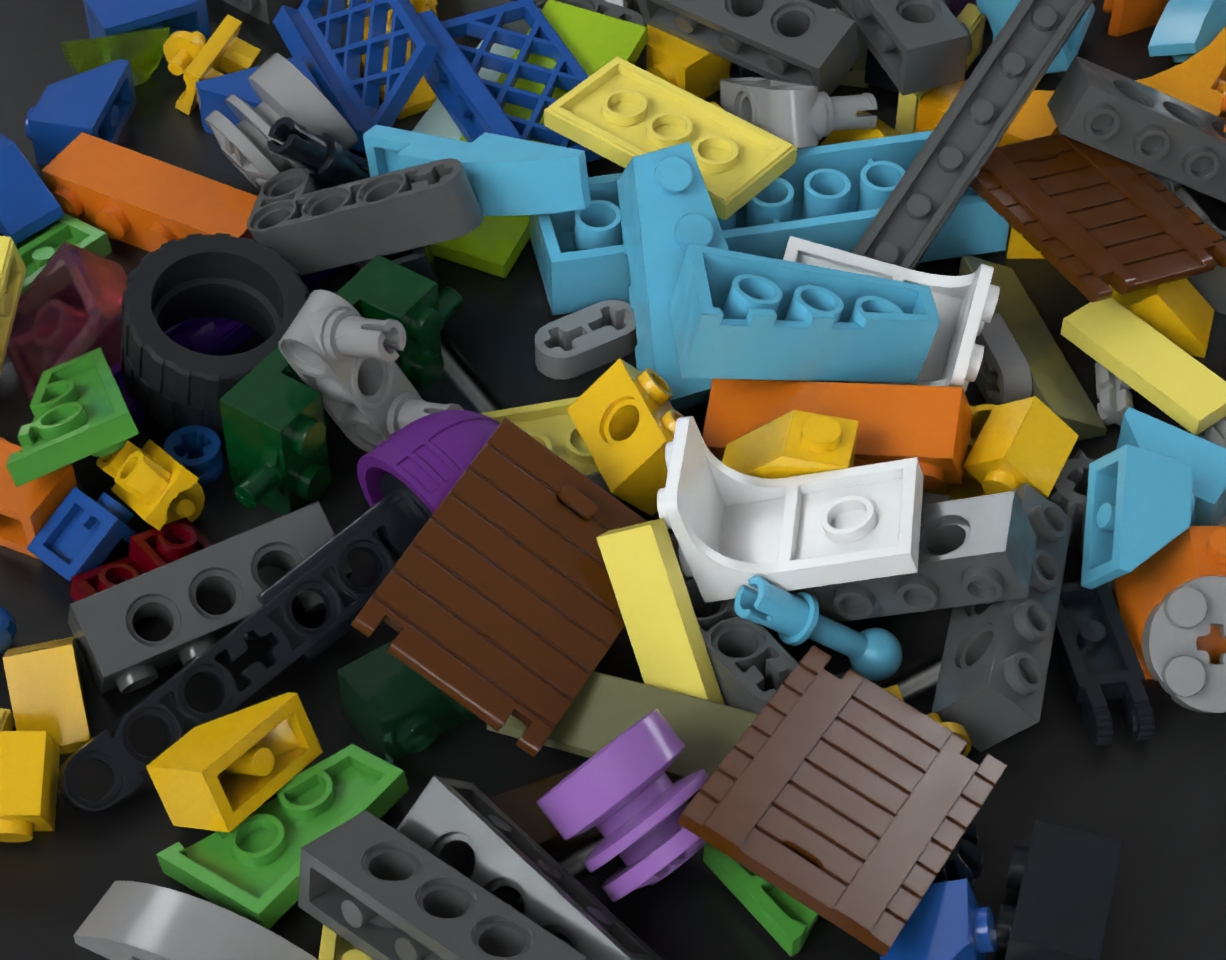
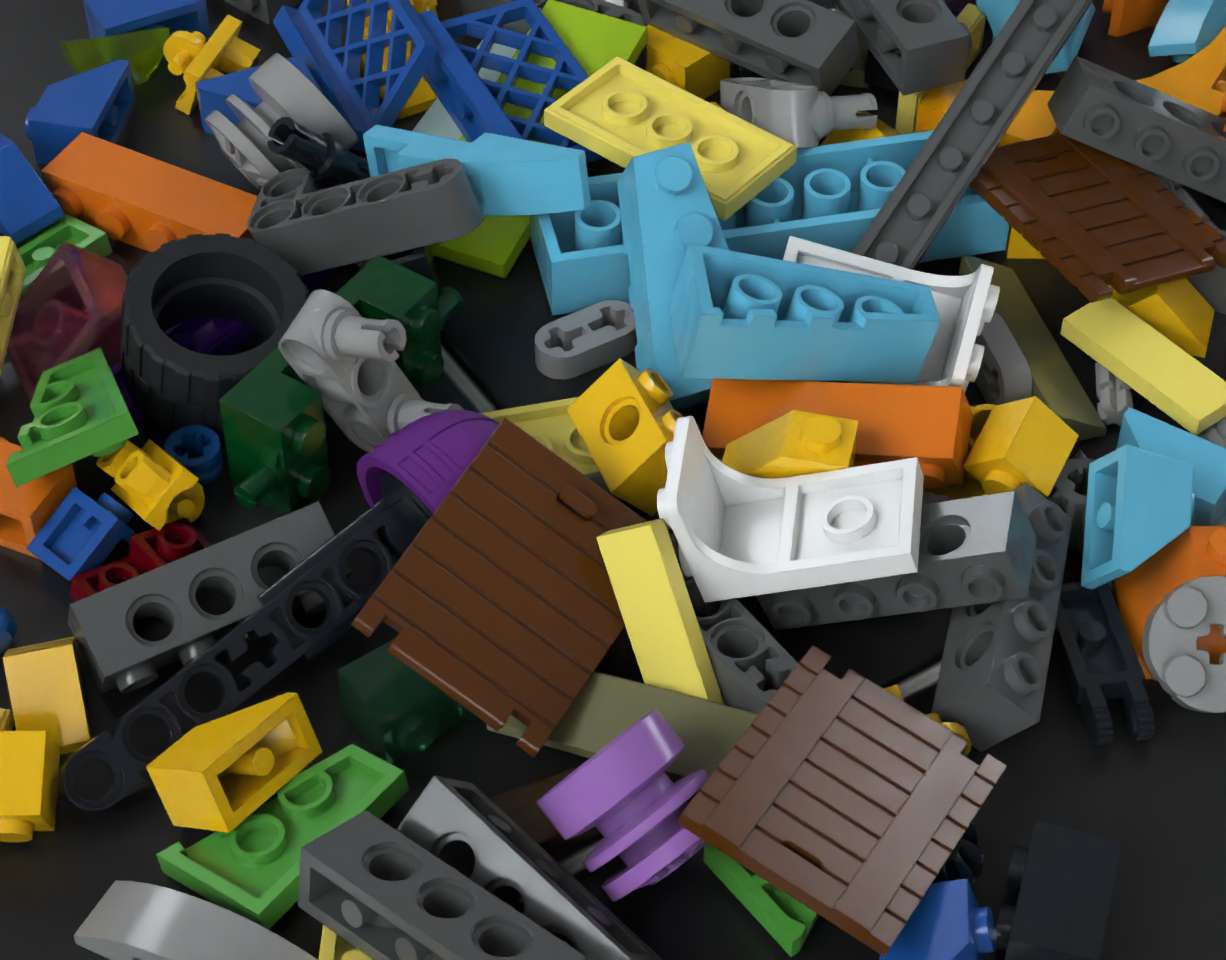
(796, 617): medium azure pin -> none

